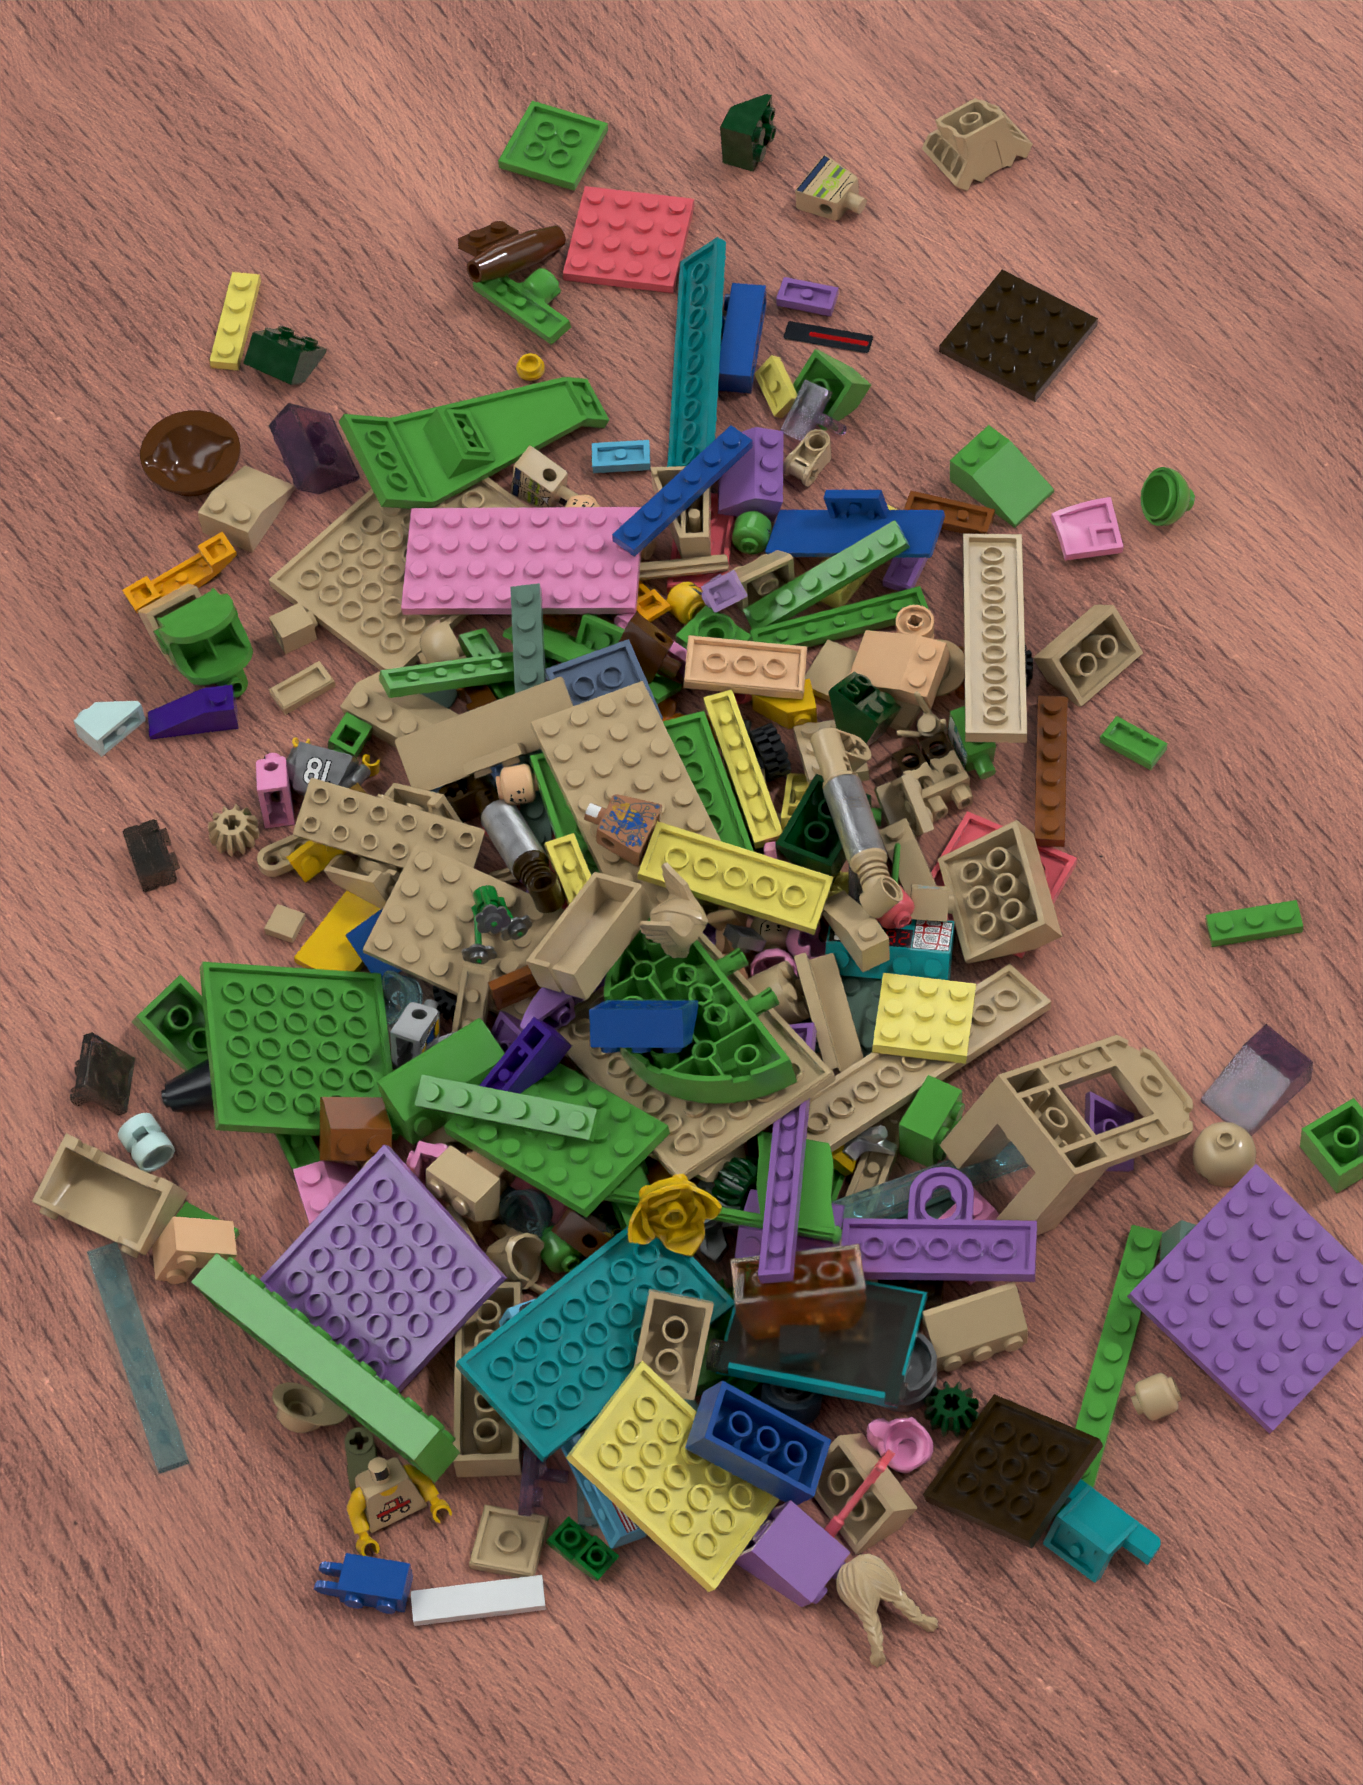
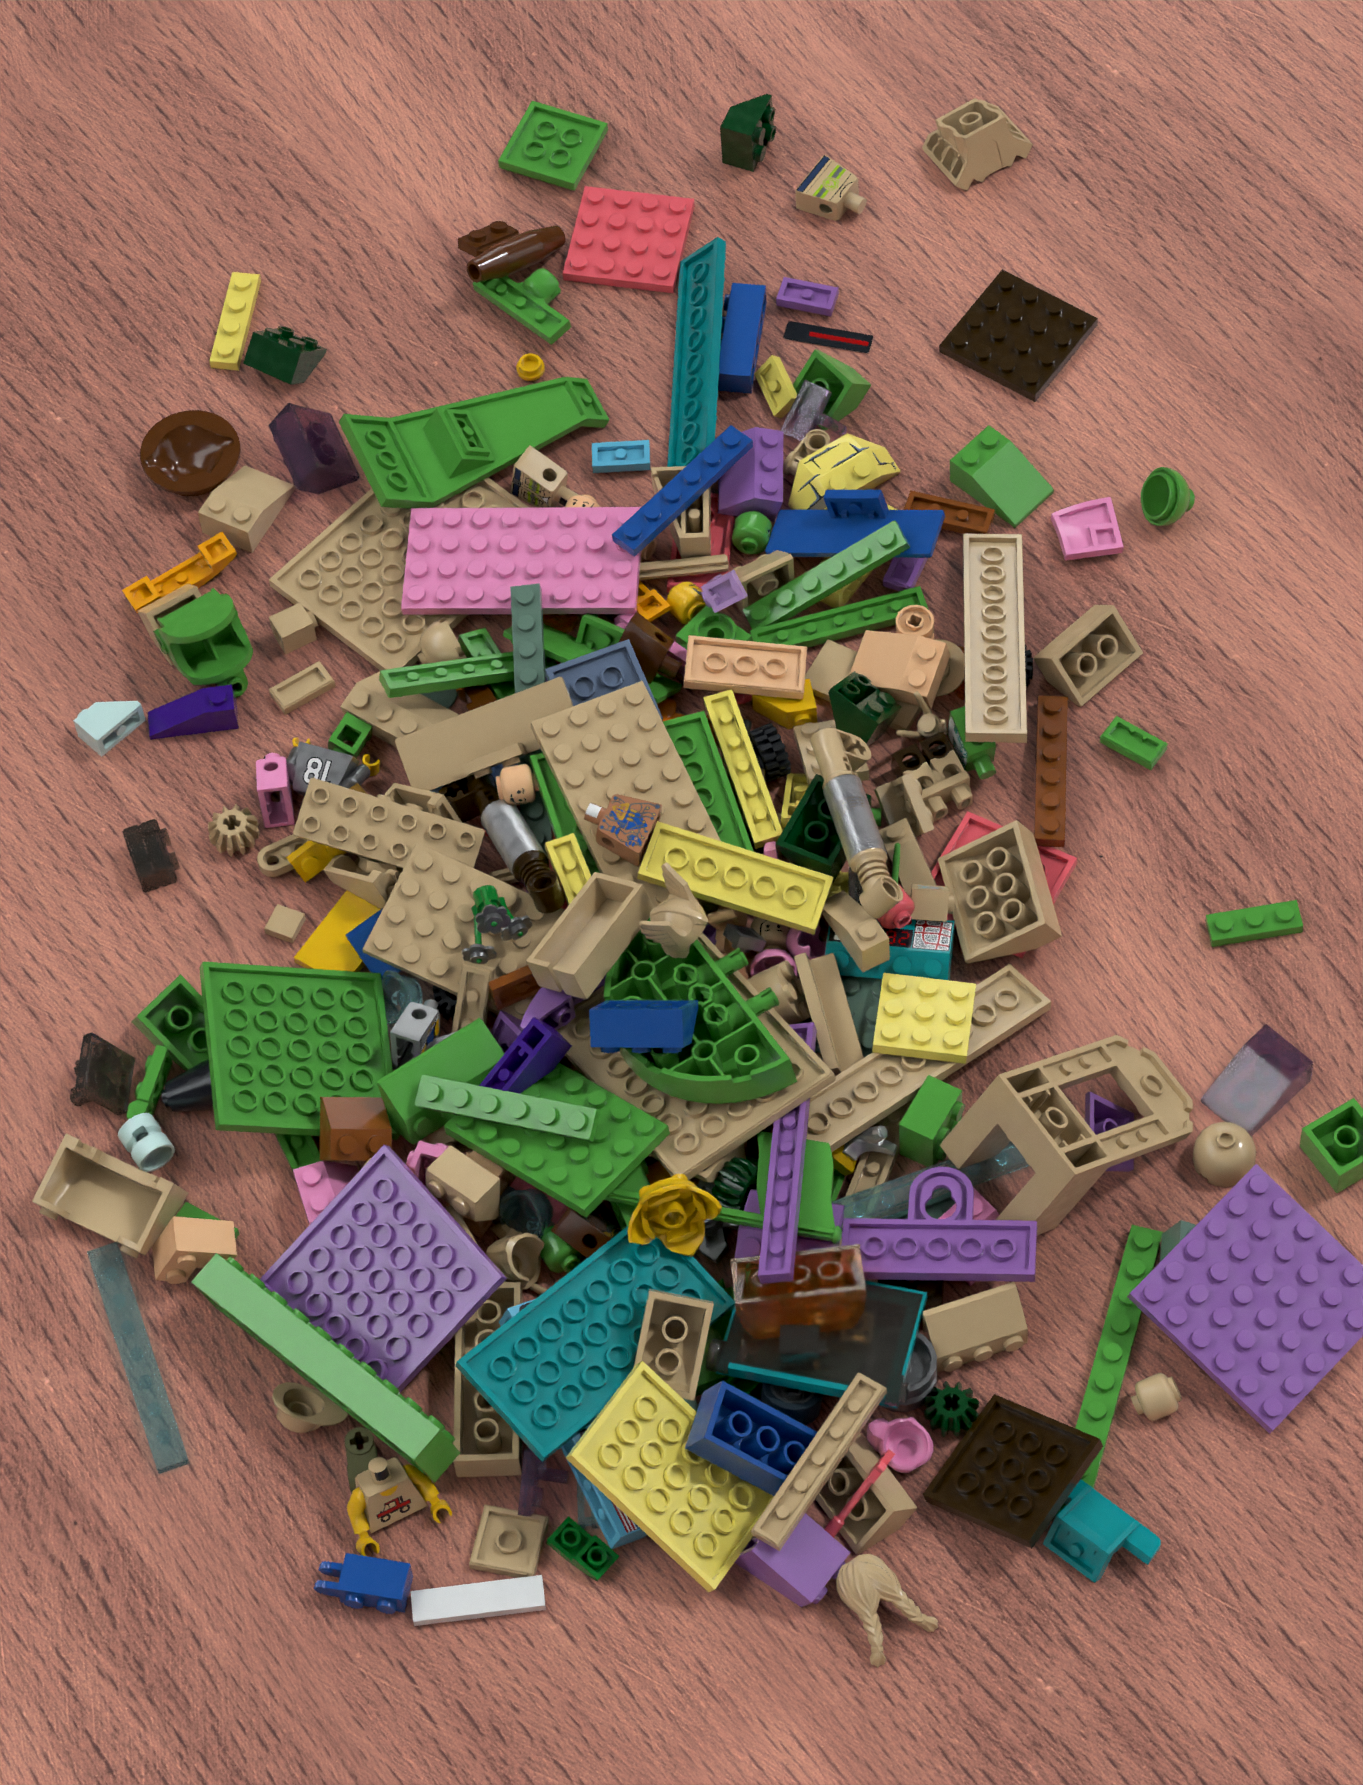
(149, 1091): none -> bright green hinge
(818, 1461): none -> tan tile
(842, 464): none -> light yellow wedge

